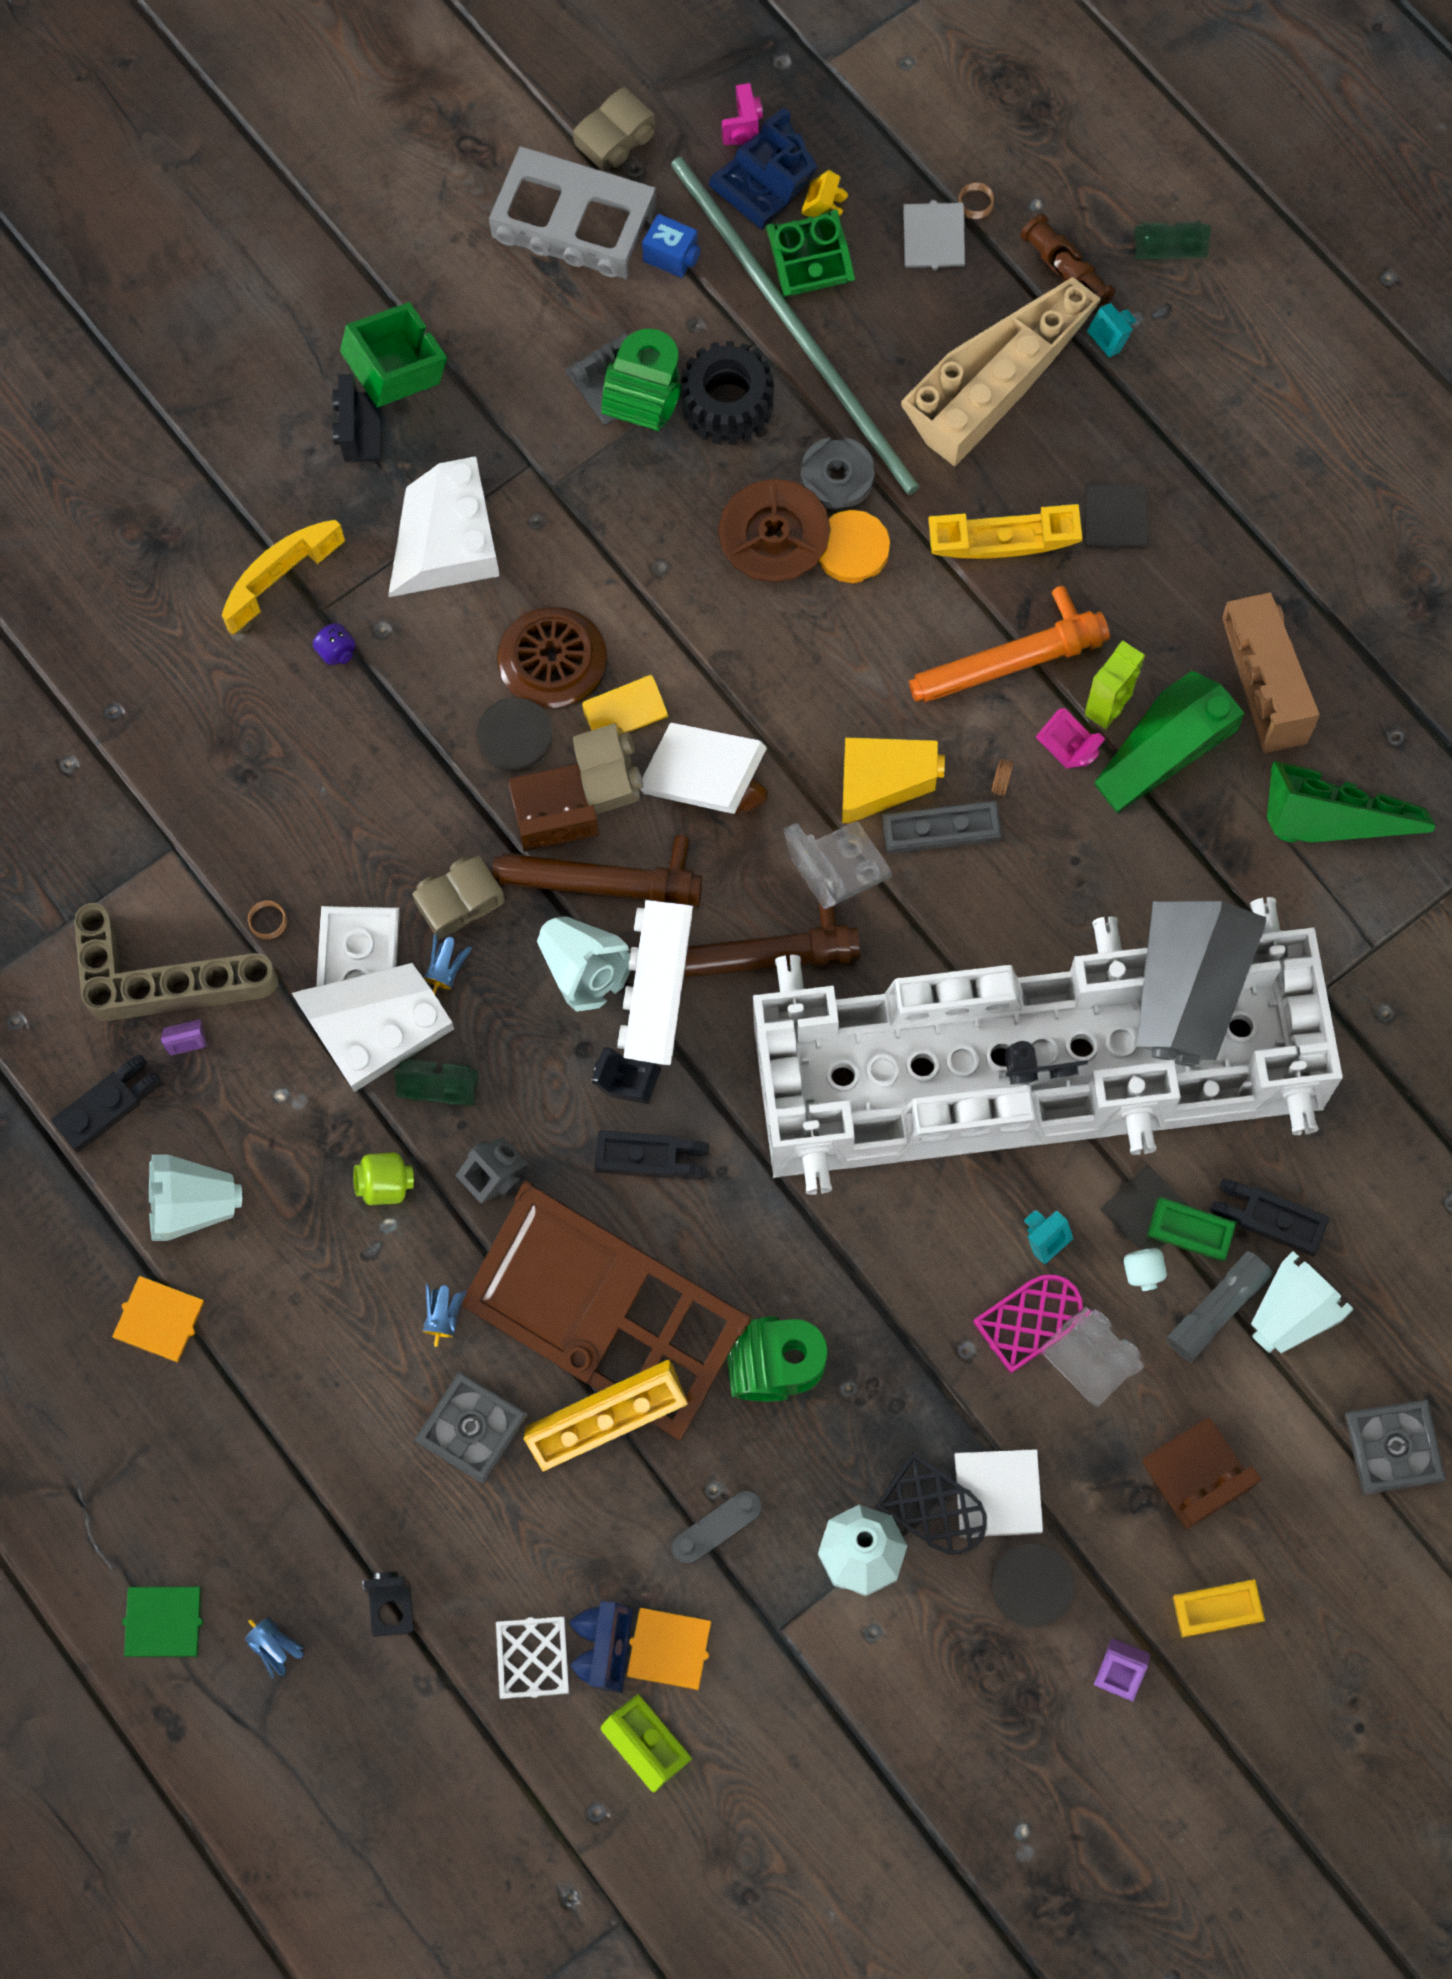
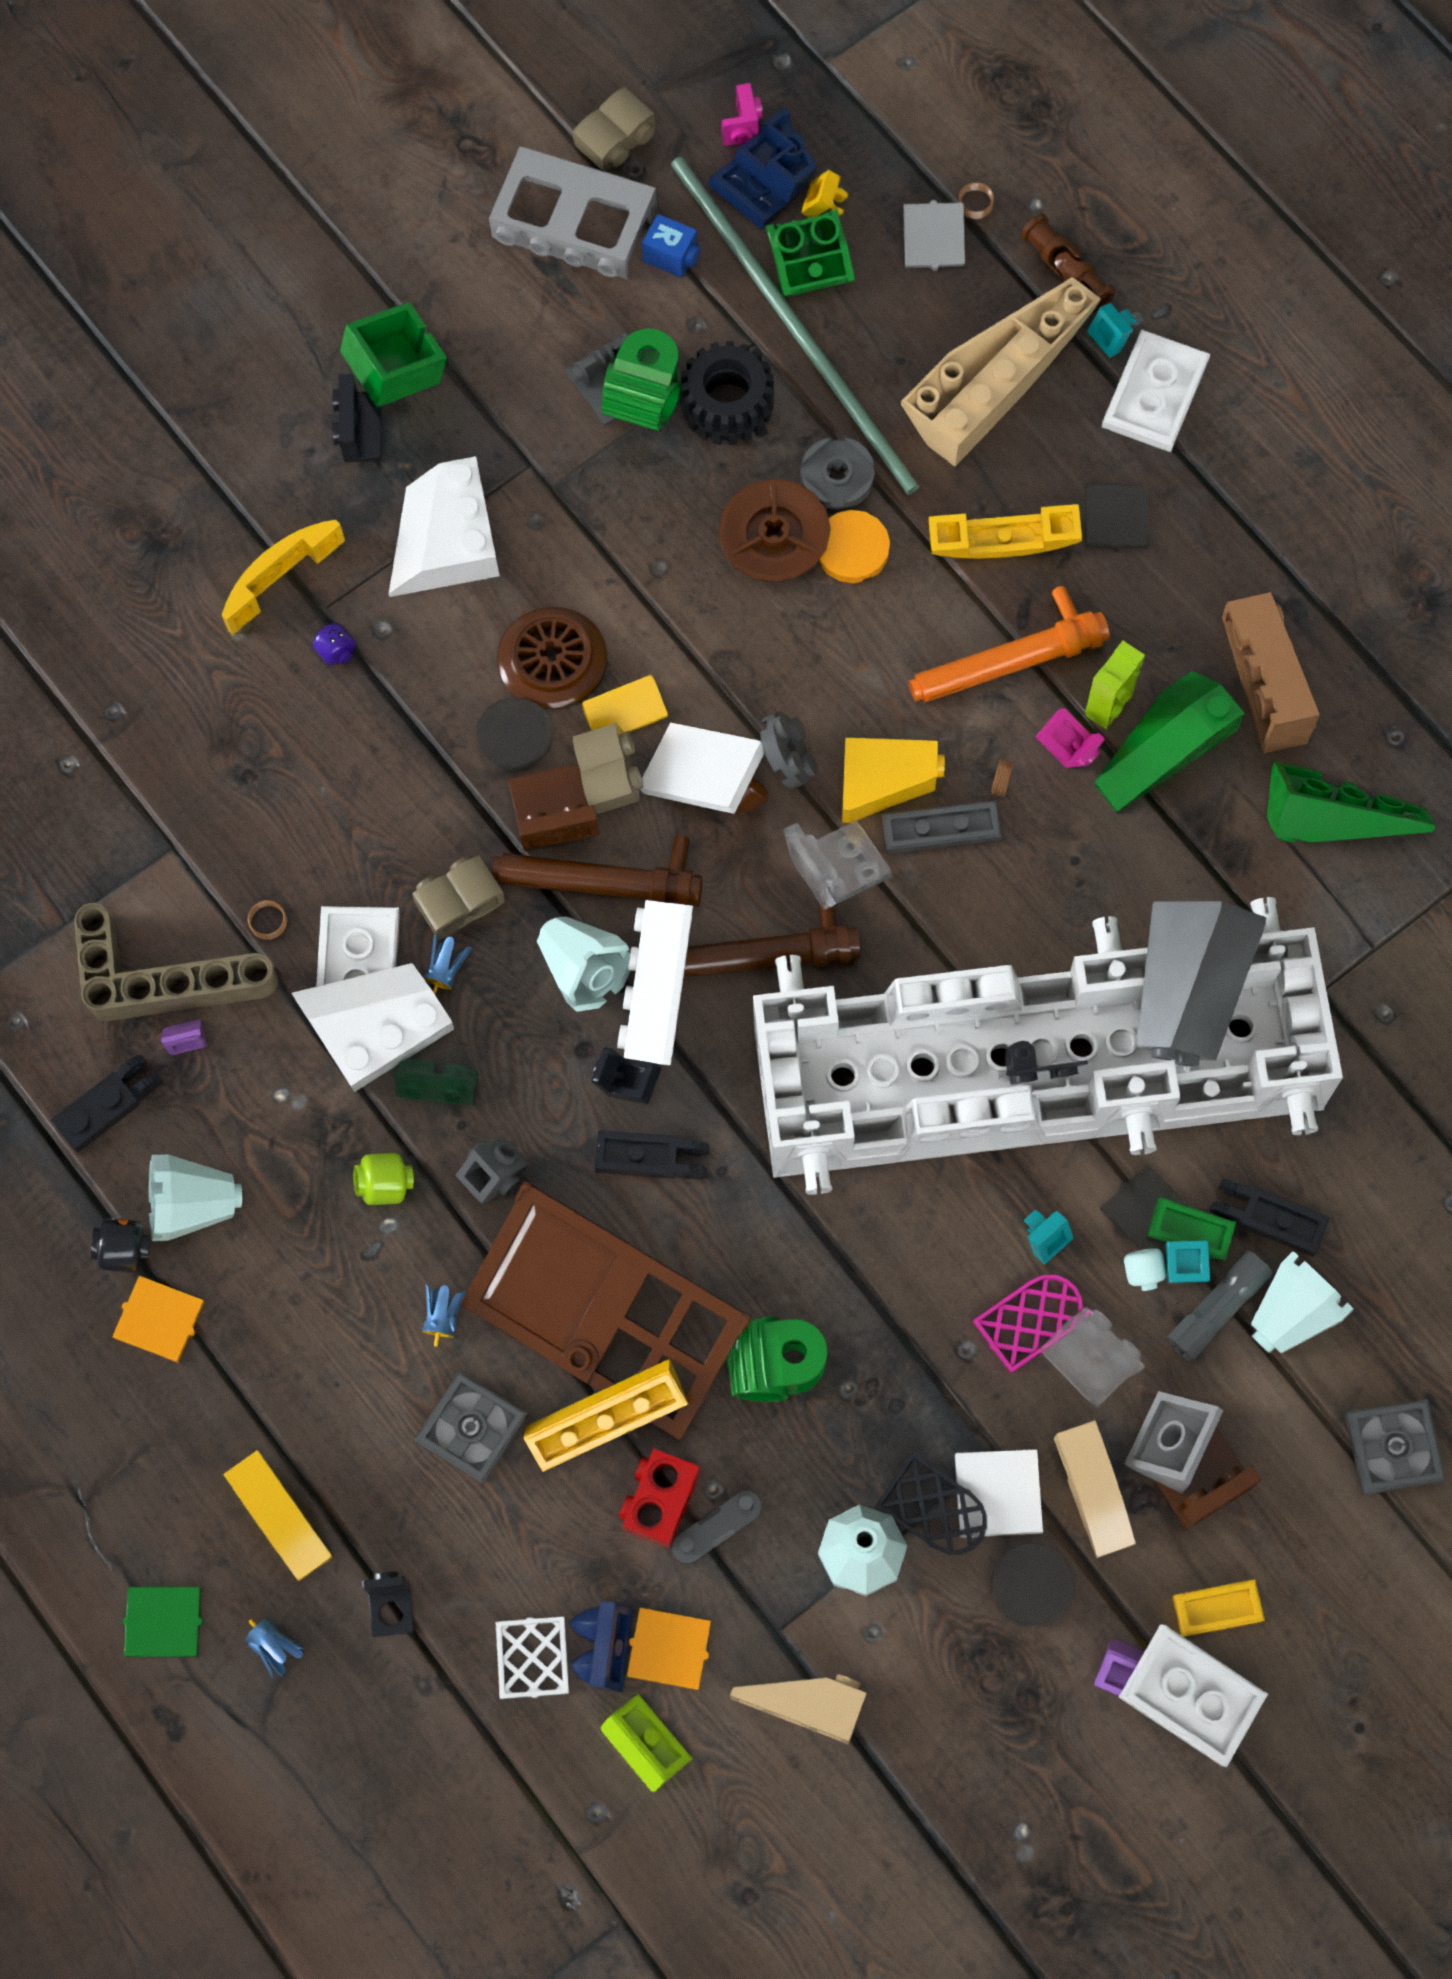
(119, 1245): none -> black head
(278, 1515): none -> yellow slope
(670, 1501): none -> red brick
(787, 750): none -> dark grey plate
(815, 1704): none -> tan slope
(1095, 1488): none -> tan slope
(1155, 390): none -> white tile
(1173, 1440): none -> light grey slope
(1175, 241): clear green hinge -> none
(1187, 1262): none -> teal tile
(1193, 1695): none -> white tile

